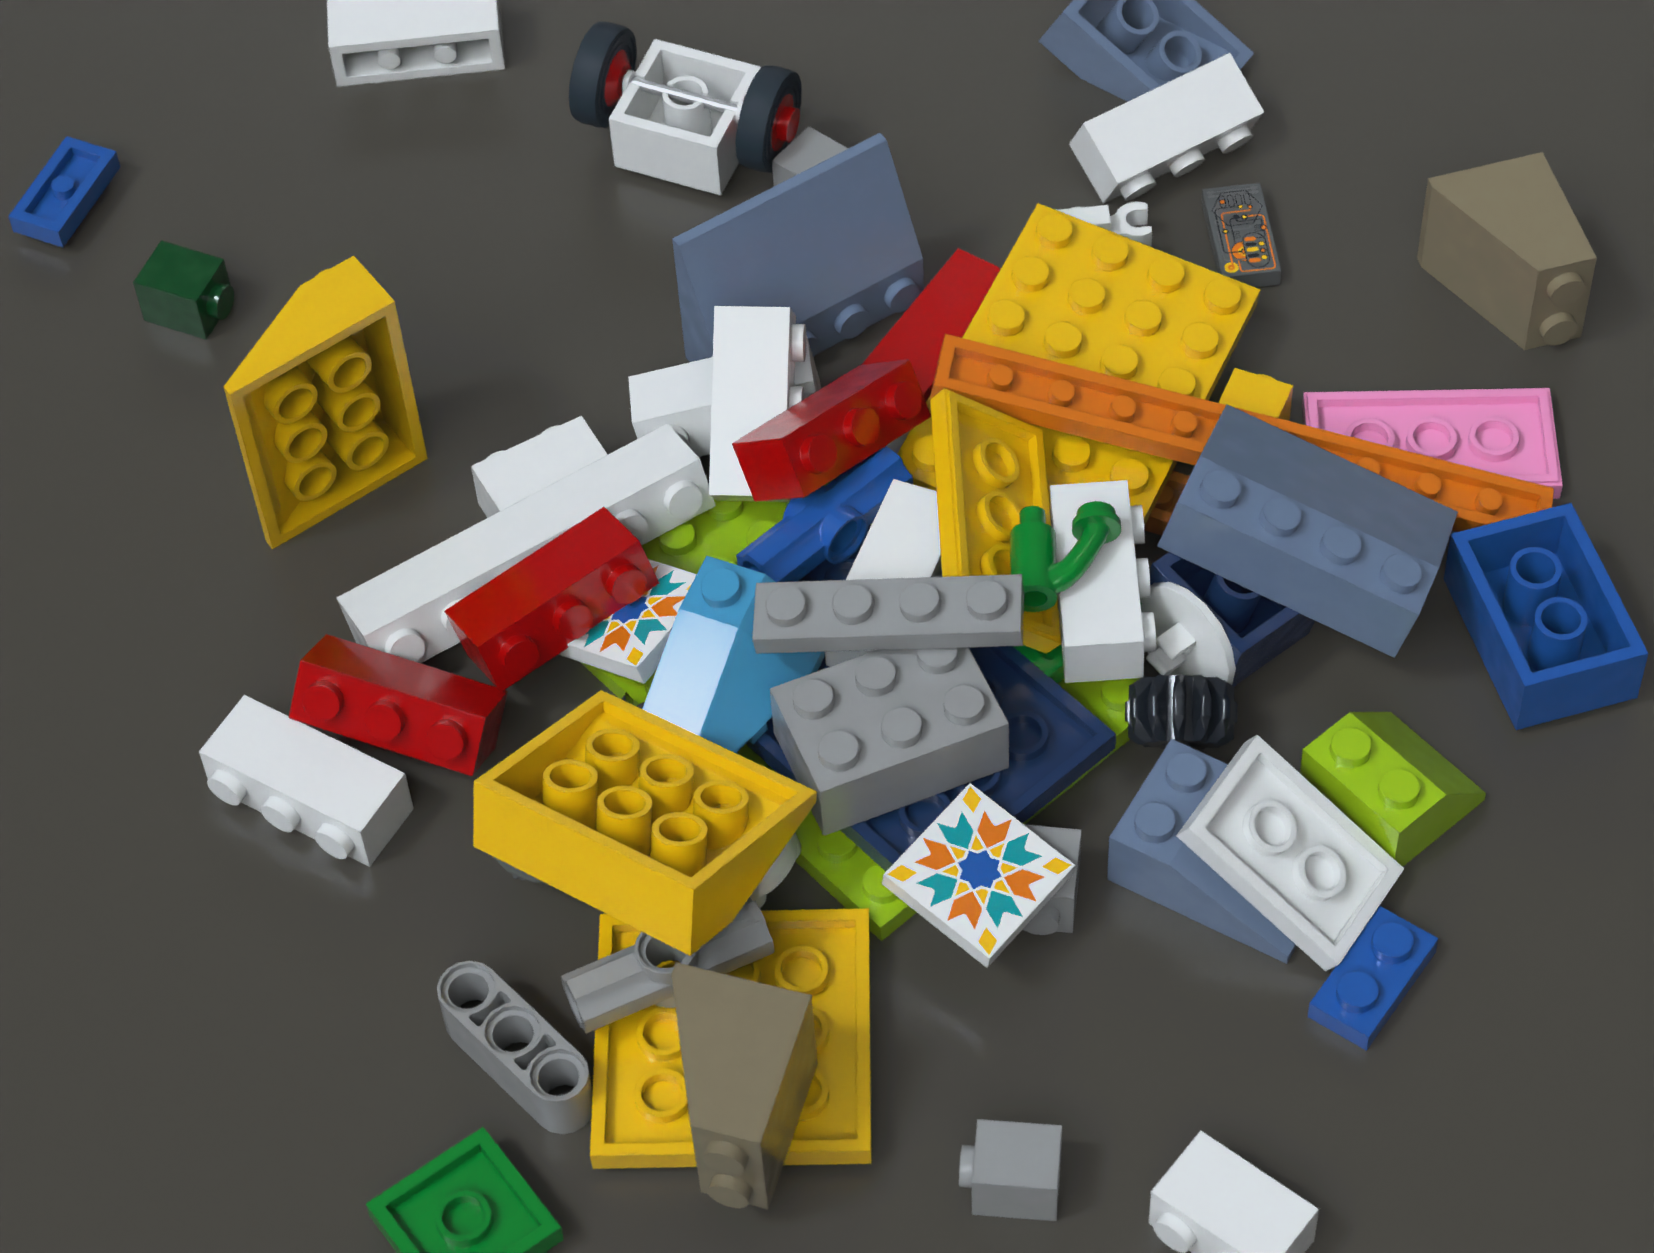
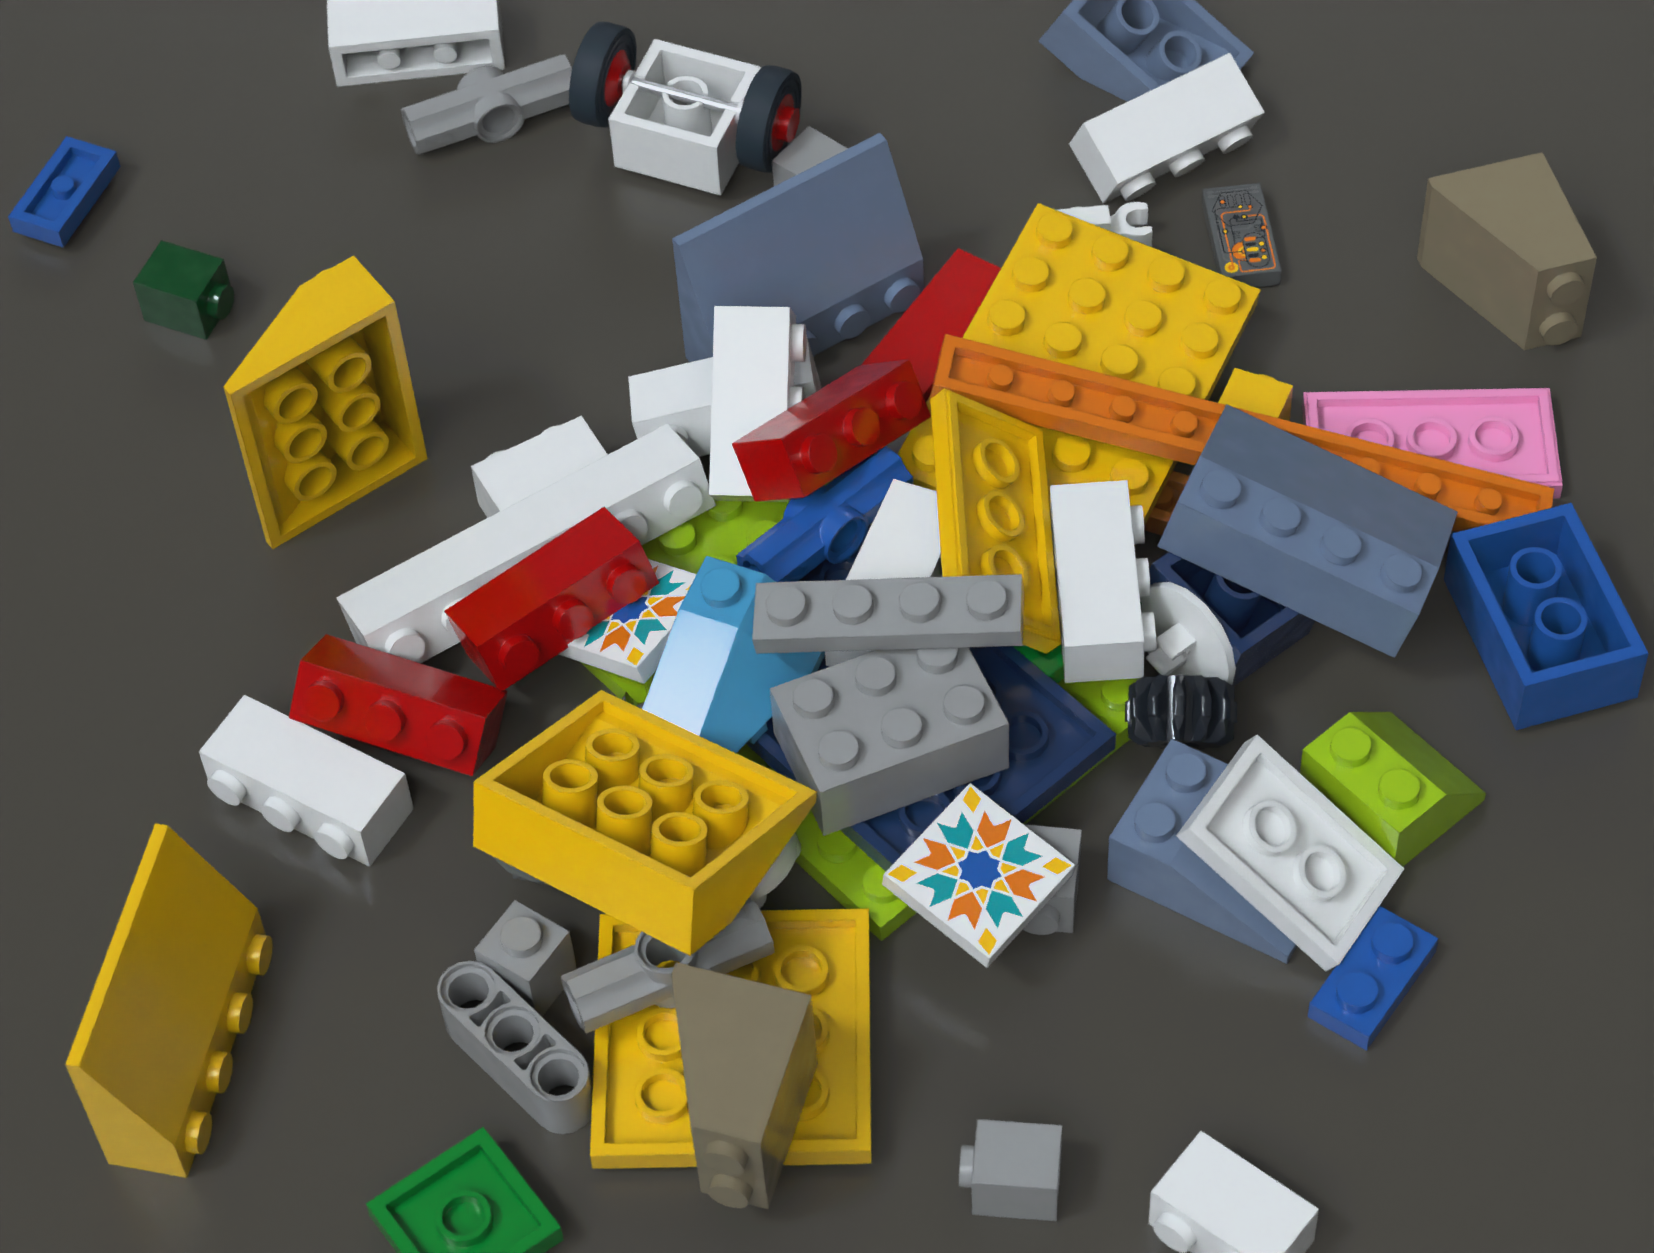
(168, 1009): none -> yellow slope
(488, 104): none -> light grey piece
(528, 955): none -> light grey brick
(1035, 551): green plant -> none

